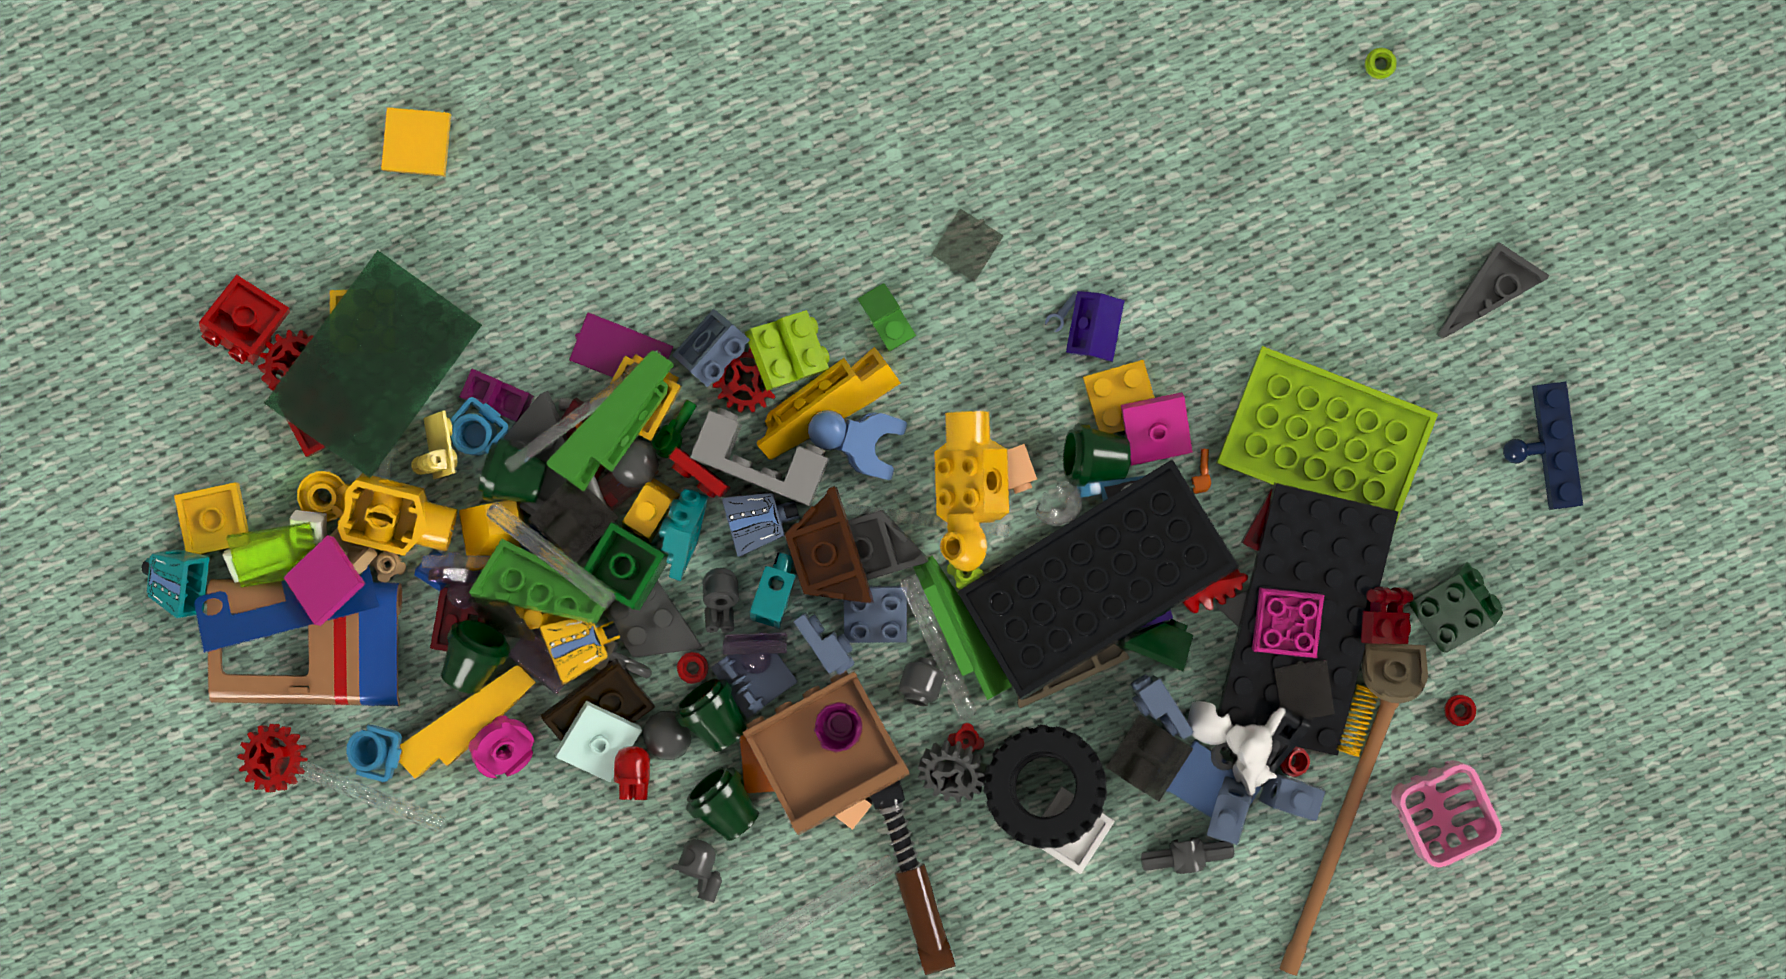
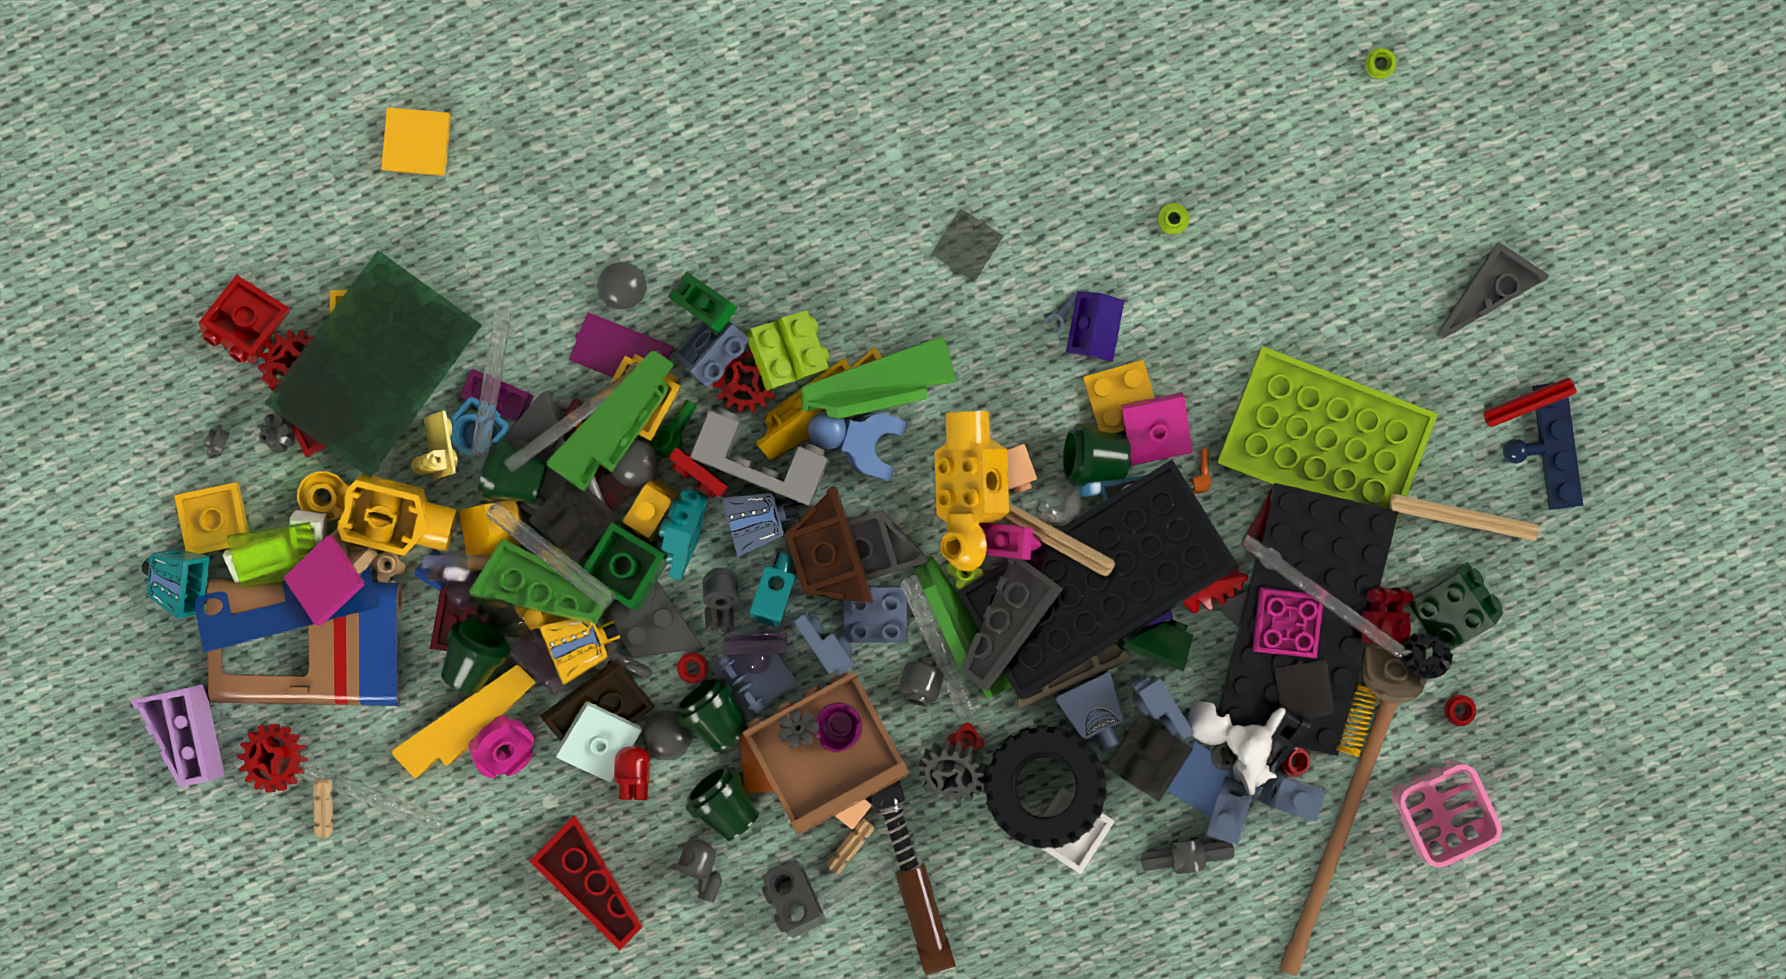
(184, 732): none -> lavender wedge
(216, 441): none -> dark grey plate
(276, 433): none -> dark grey plant
(323, 808): none -> tan axle
(375, 750): dark azure piece -> none
(491, 383): none -> clear axle
(583, 877): none -> red wedge
(621, 285): none -> dark grey hair
(703, 302): none -> green plate
(798, 728): none -> dark grey plant
(800, 895): none -> dark grey brick
(850, 846): none -> tan axle
(882, 382): none -> bright green wedge
(886, 317): bright green slope -> none
(1009, 540): none -> dark pink tile
(1016, 609): none -> dark grey wing
(1060, 541): none -> tan axle
(1093, 708): none -> sand blue torso
(1166, 226): none -> lime plate
(1271, 559): none -> clear bar
(1432, 666): none -> black gear
(1463, 517): none -> tan axle
(1529, 402): none -> red axle

